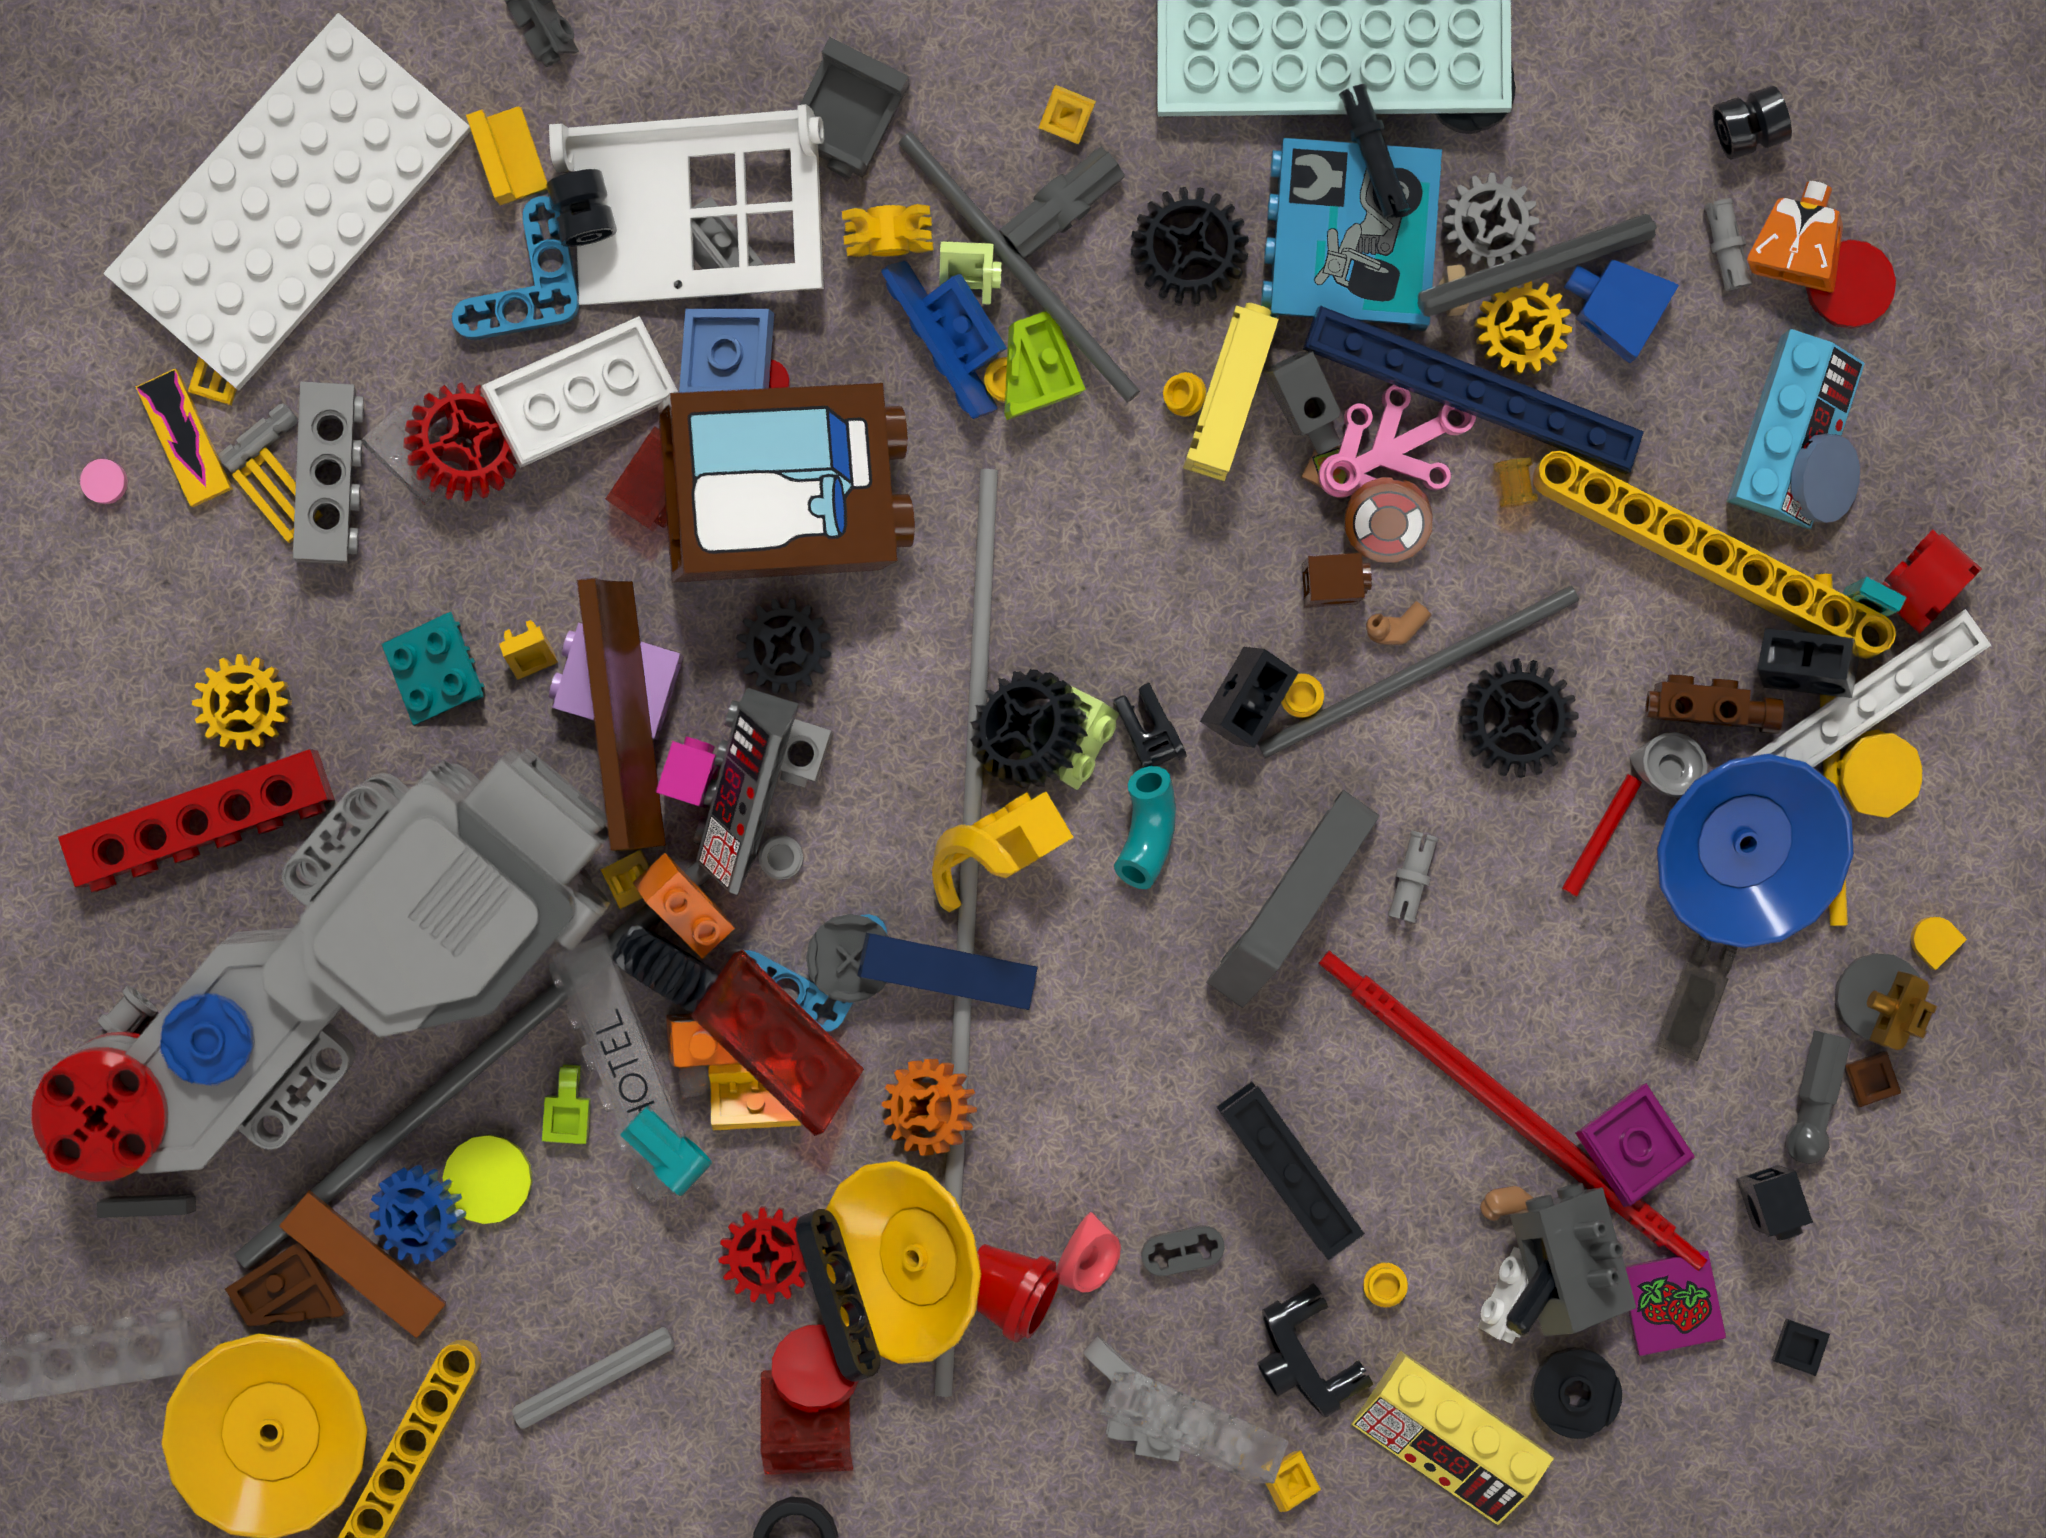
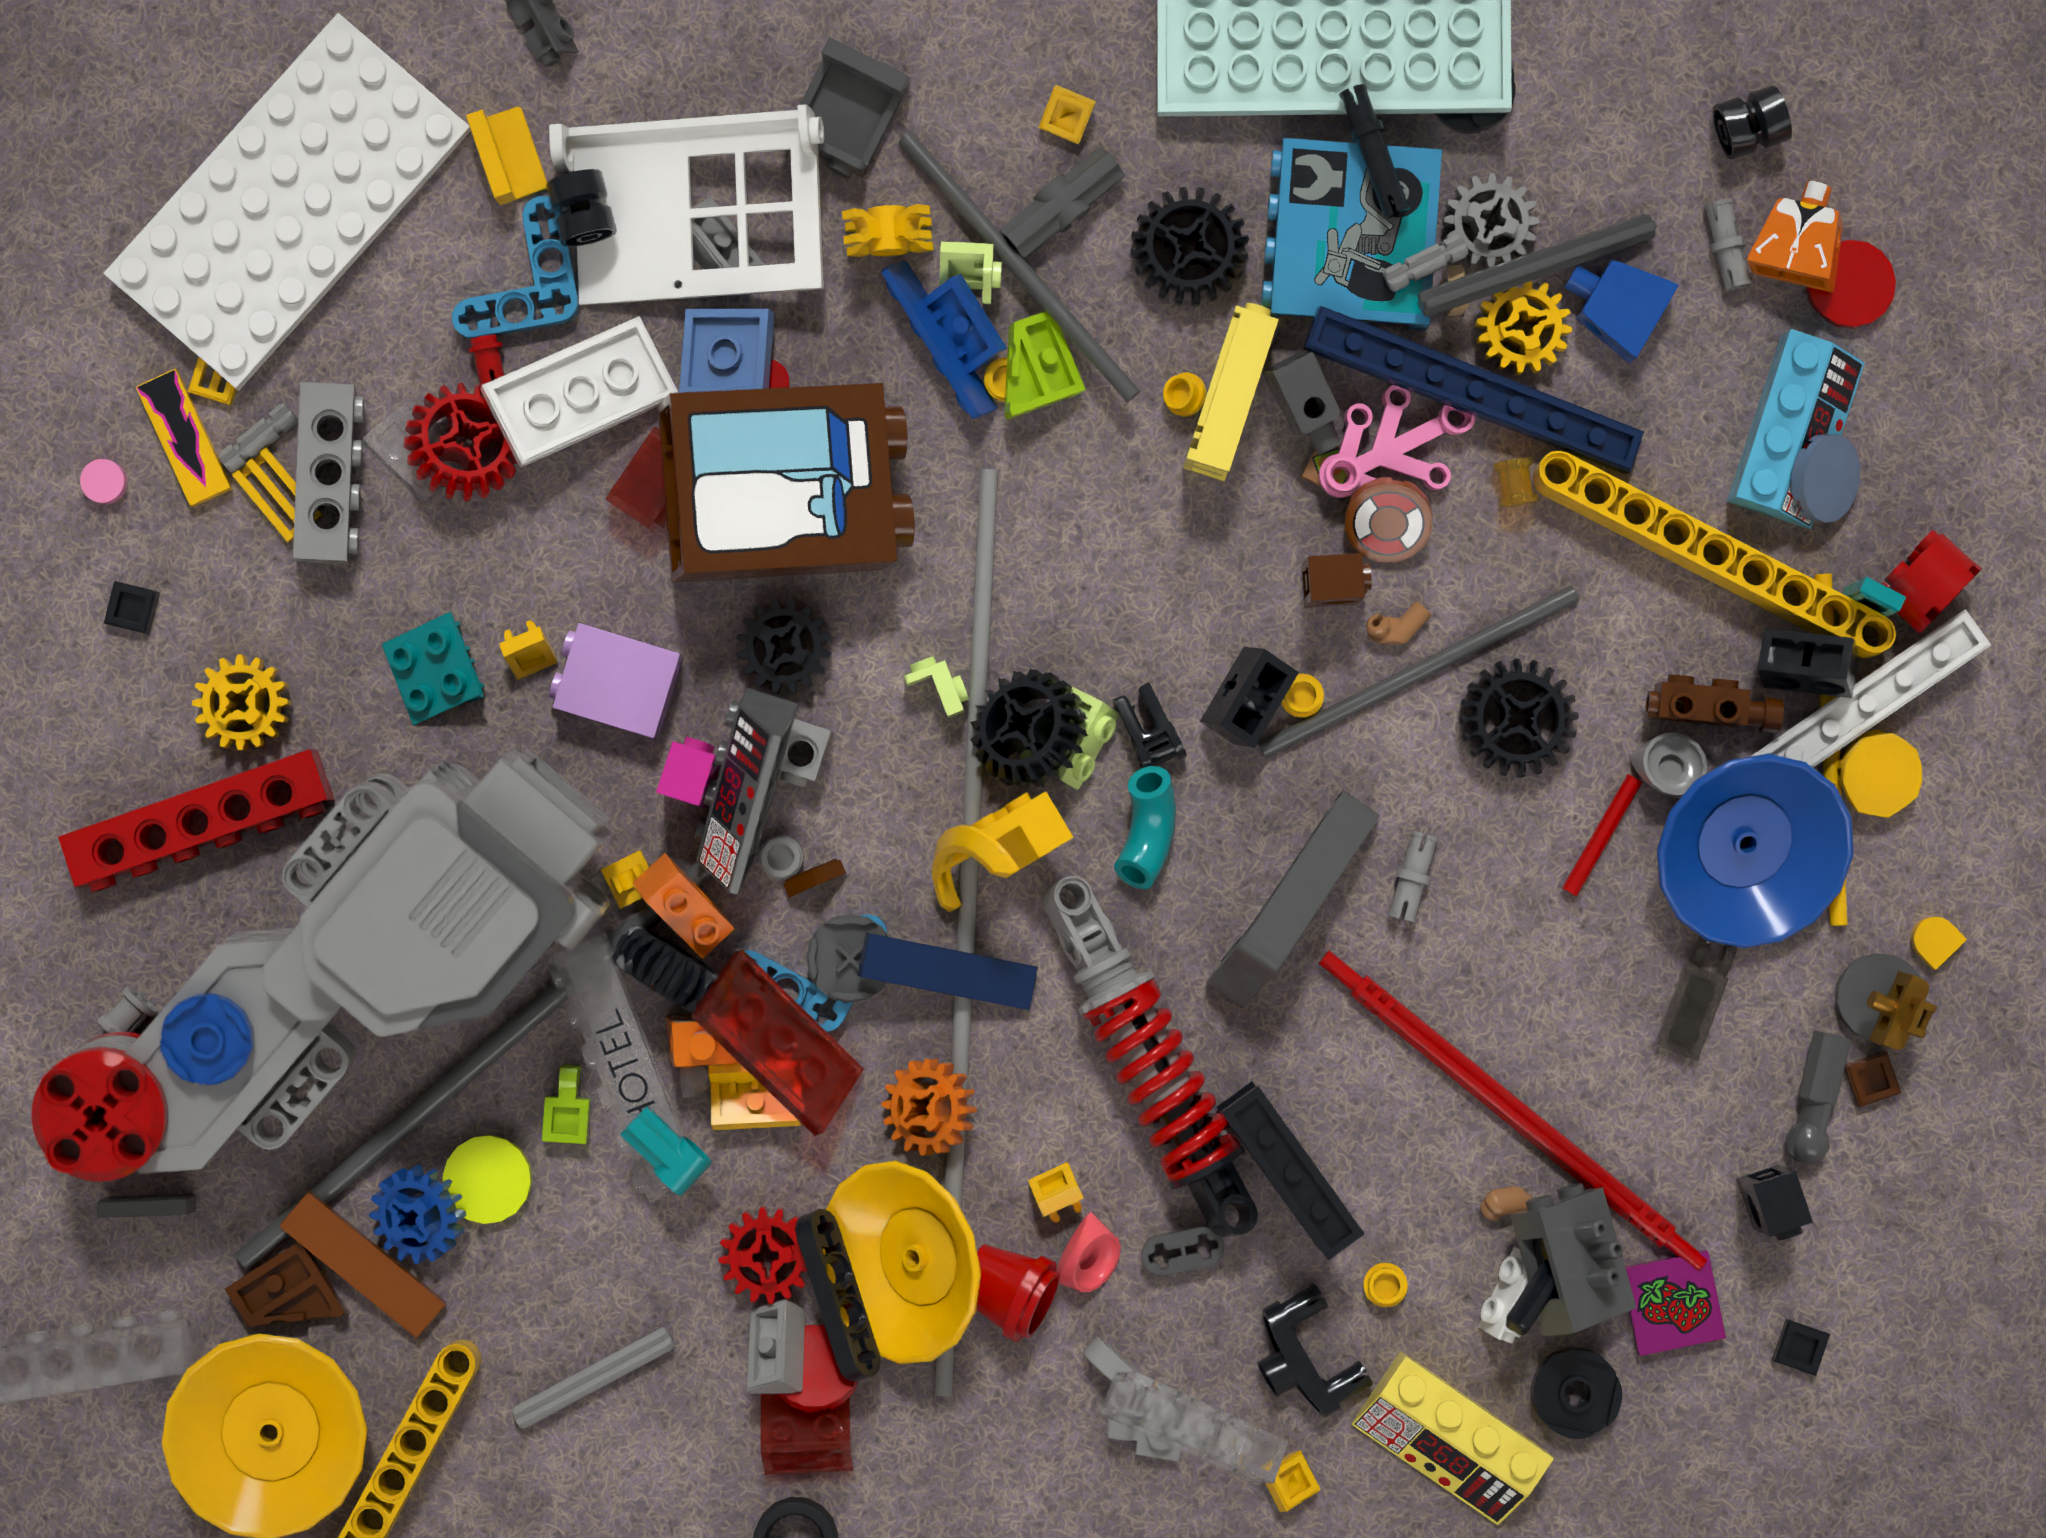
(131, 607): none -> black tile
(487, 357): none -> red pin
(621, 714): reddish brown arch -> none
(776, 1348): none -> light grey slope
(814, 877): none -> reddish brown tile
(950, 689): none -> yellowish green bracket
(1056, 1190): none -> yellow tile
(1125, 1007): none -> piece
(1425, 262): none -> light grey axle
(1635, 1145): magenta tile -> none

